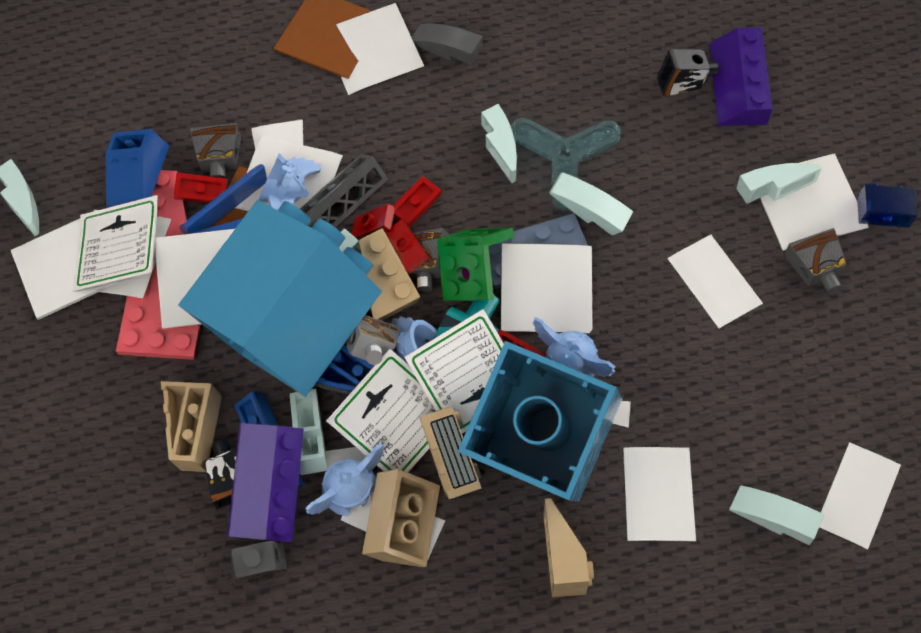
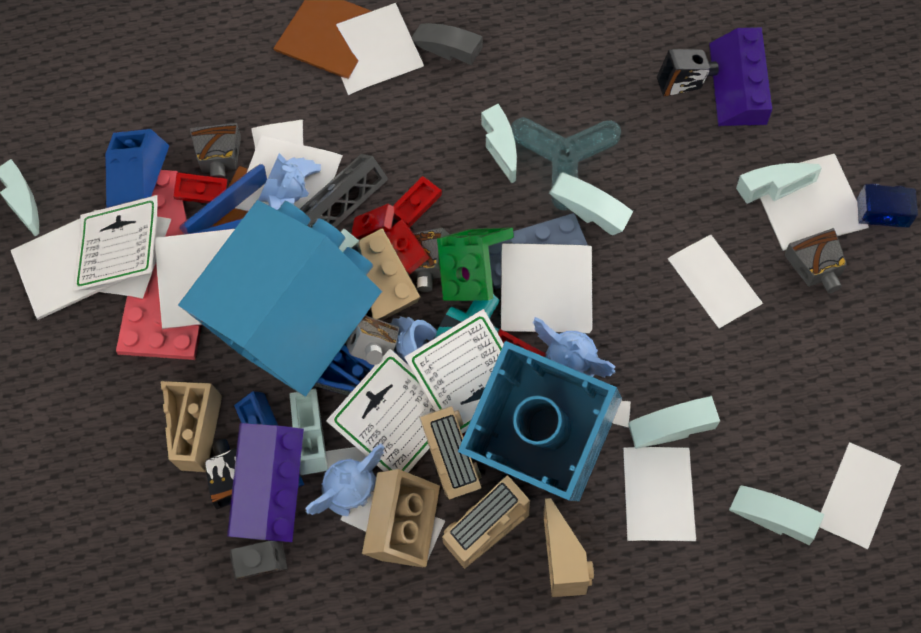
(487, 522): none -> wedge
(674, 422): none -> light aqua slope

